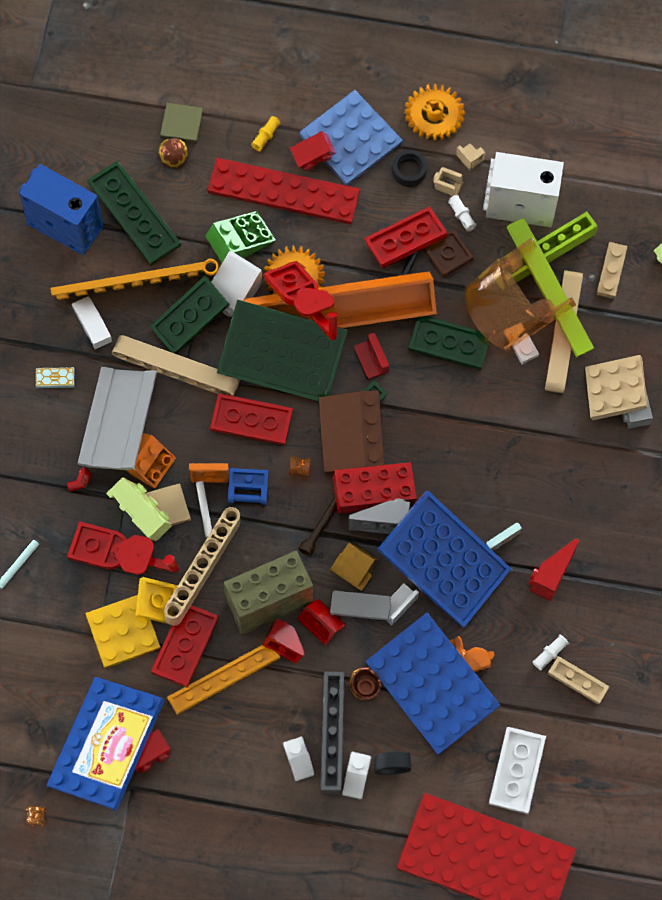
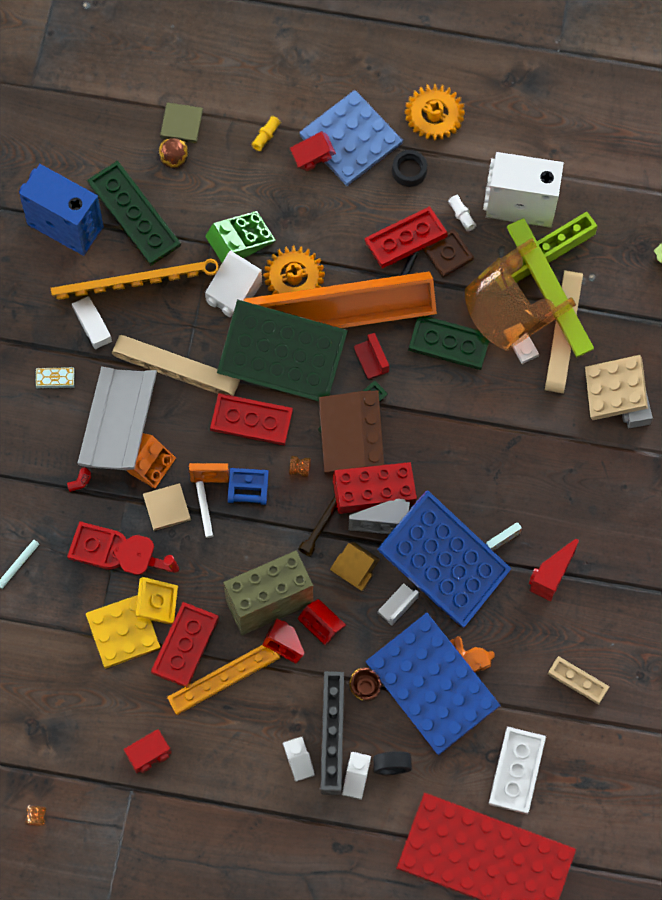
(105, 743): plate -> none
(140, 508): yellowish green wedge -> none
(190, 315): dark green plate -> none
(202, 574): tan beam -> none
(283, 191): red plate -> none
(302, 292): red plate -> none
(360, 605): light grey slope -> none
(448, 181): tan window -> none
(470, 156): tan panel -> none
(550, 652): white pin -> none
(611, 270): tan plate -> none

